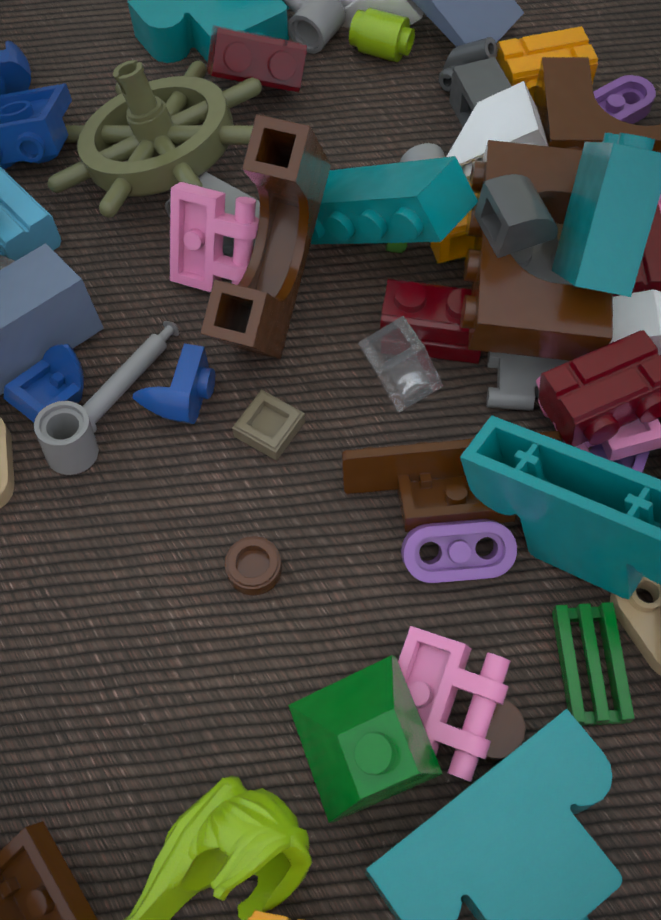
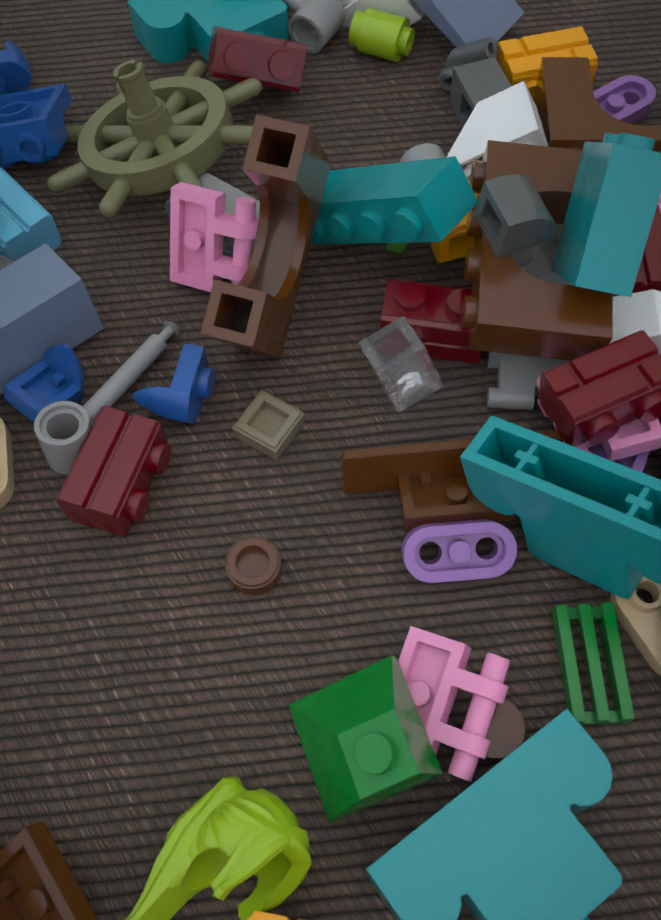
(114, 471): none -> dark red brick

